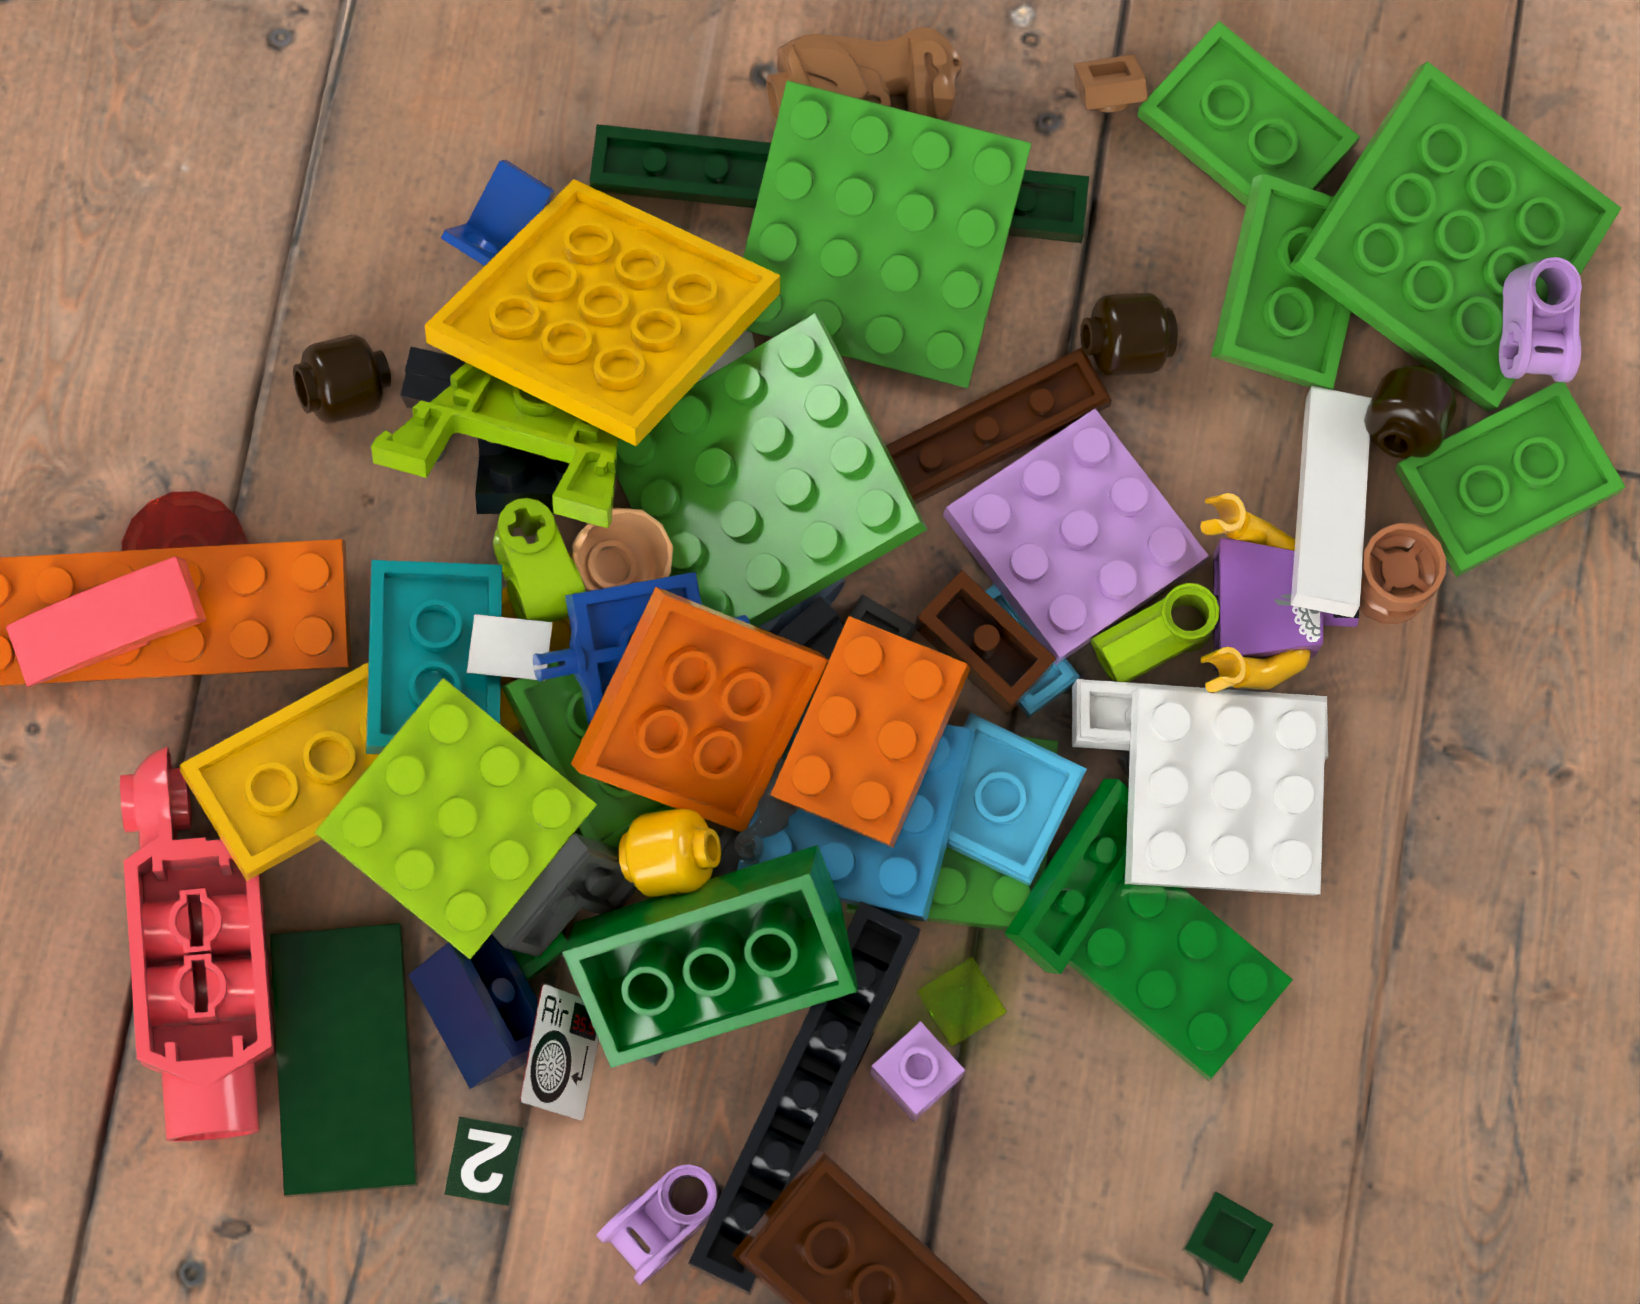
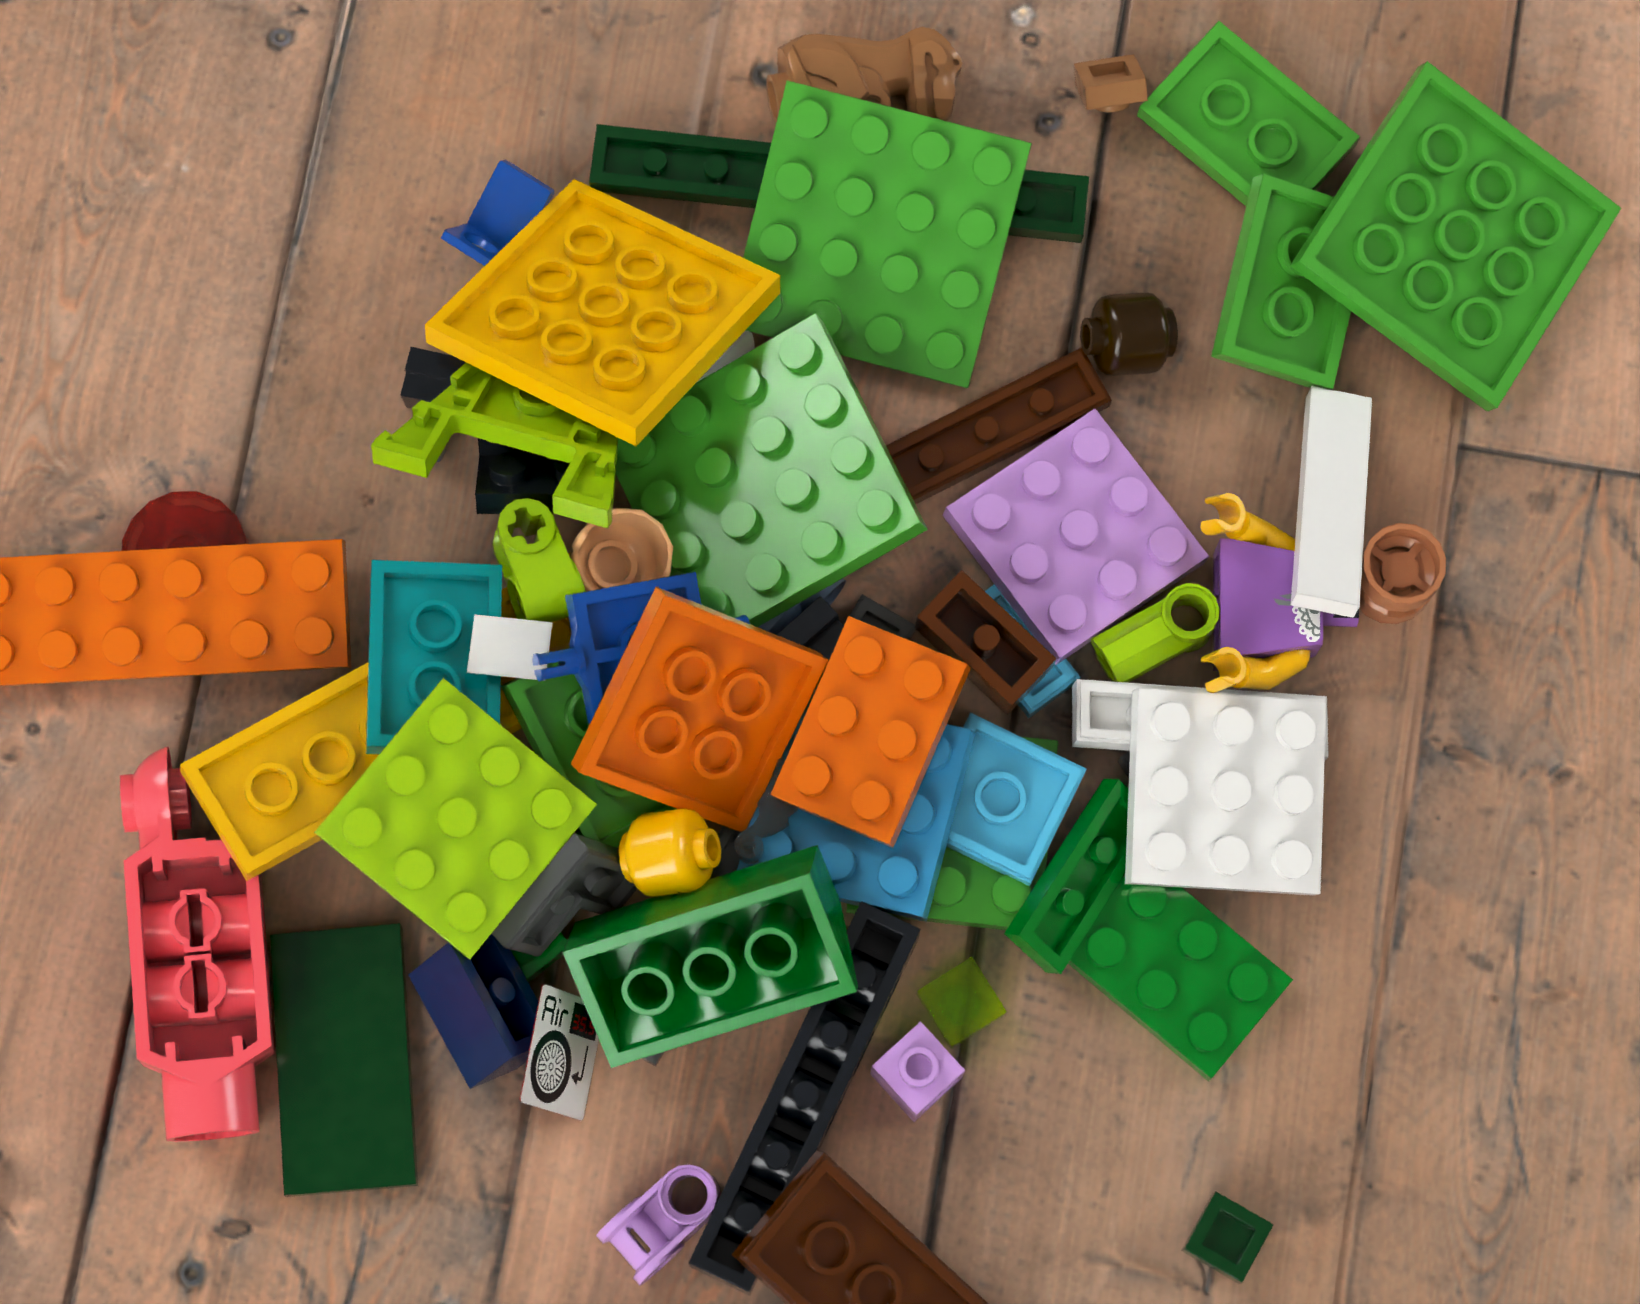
(106, 621): coral slope -> none
(341, 379): dark brown head -> none
(483, 1161): clear green sticker -> none
(1410, 412): dark brown head -> none
(1510, 478): bright green plate -> none
(1539, 326): lavender piece -> none

